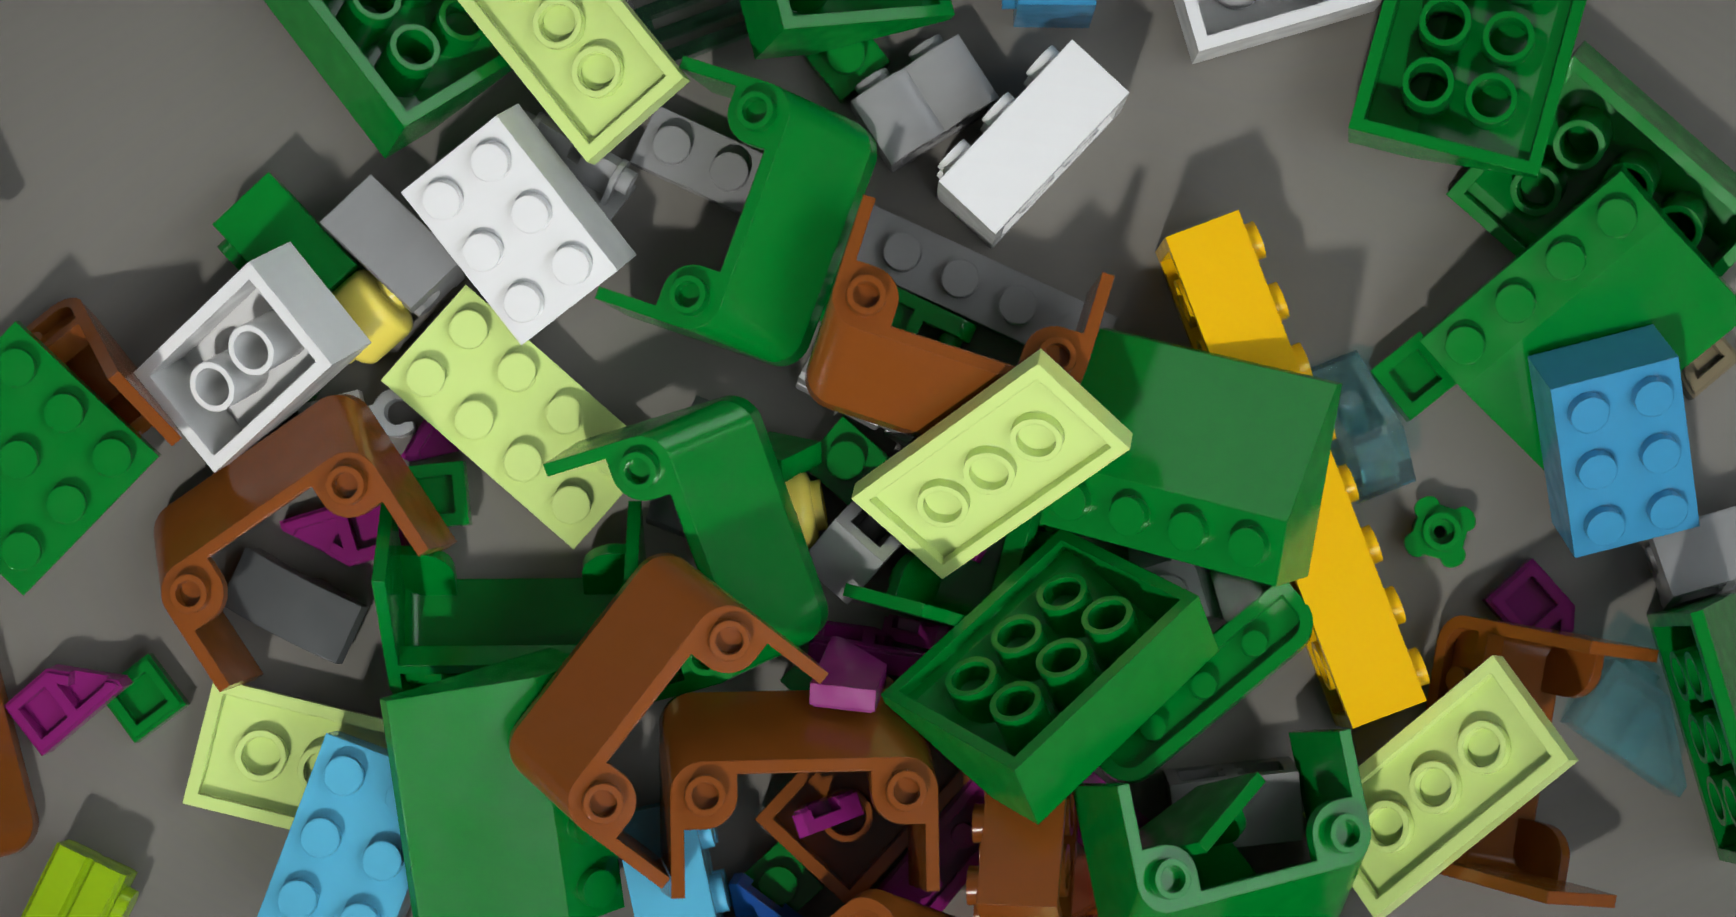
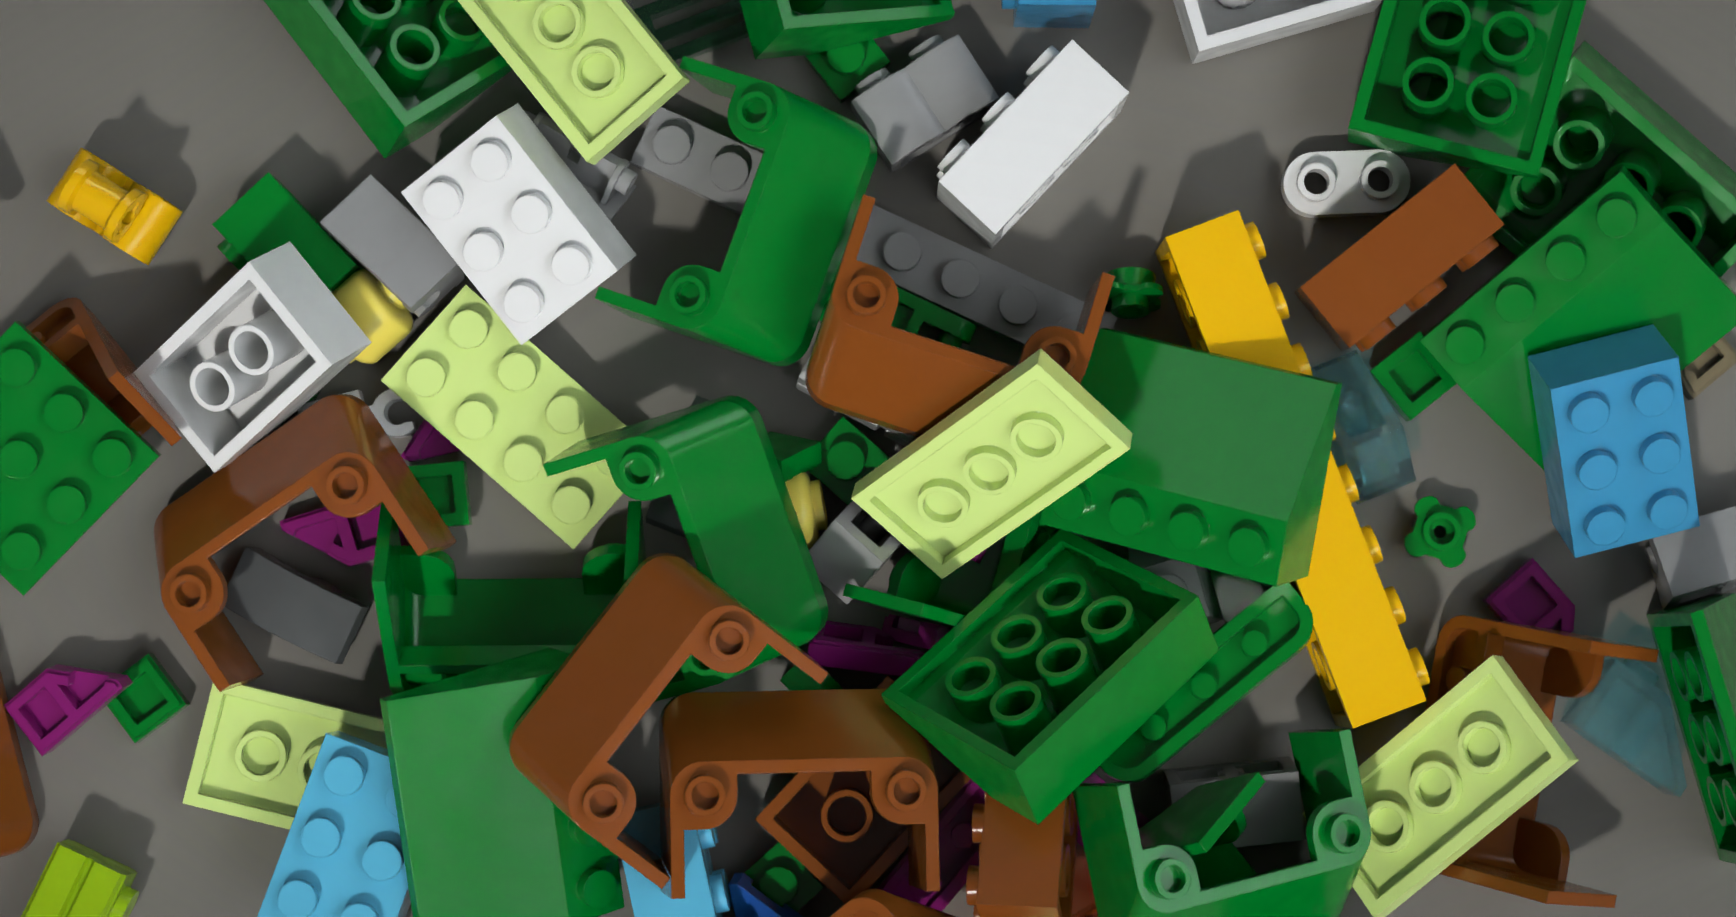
(114, 206): none -> yellow piece
(827, 812): magenta tile -> none
(853, 678): magenta tile -> none
(1133, 293): none -> green plate
(1346, 183): none -> white plate
(1401, 261): none -> dark orange brick

